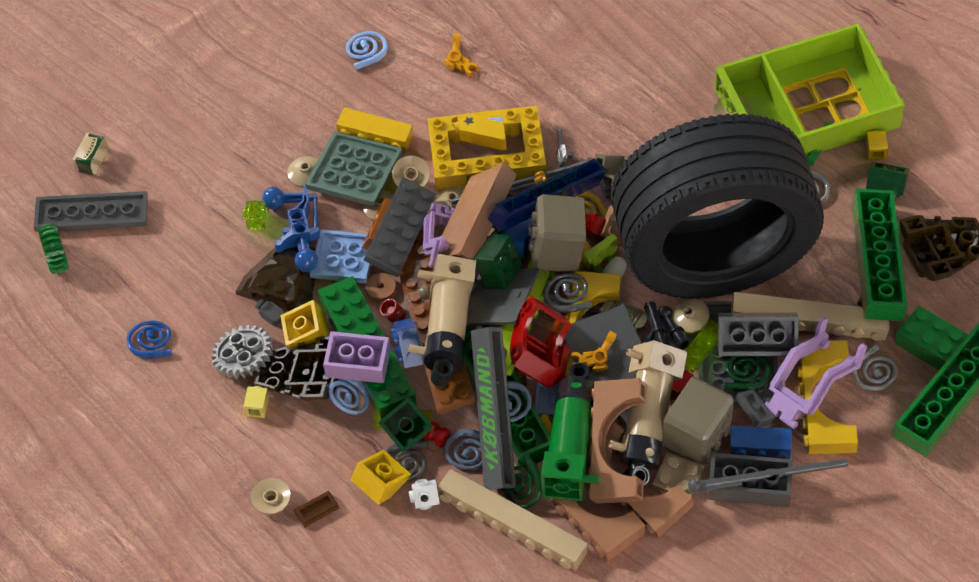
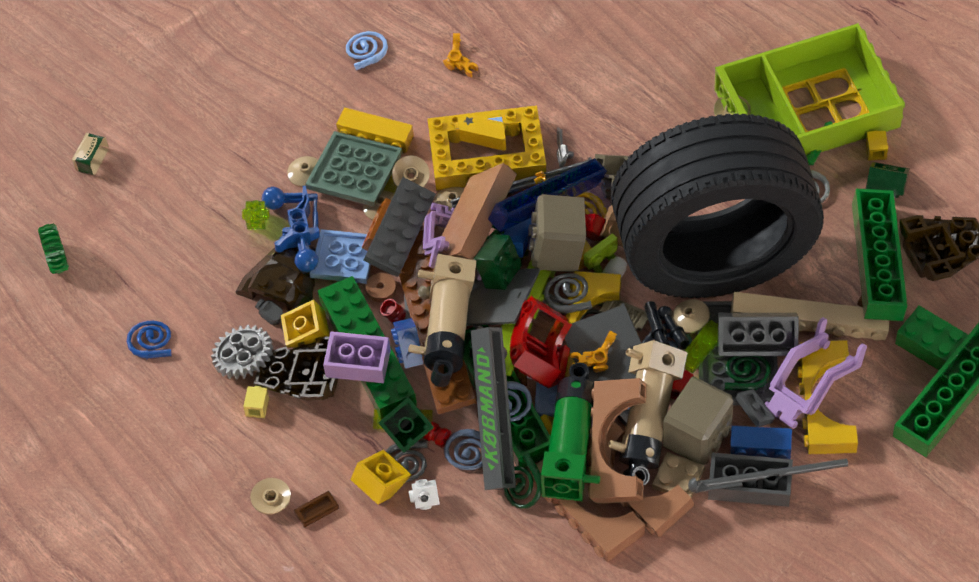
(92, 210): dark grey plate -> none
(348, 397): light blue piece -> none
(512, 520): tan brick -> none
(876, 372): light grey piece -> none

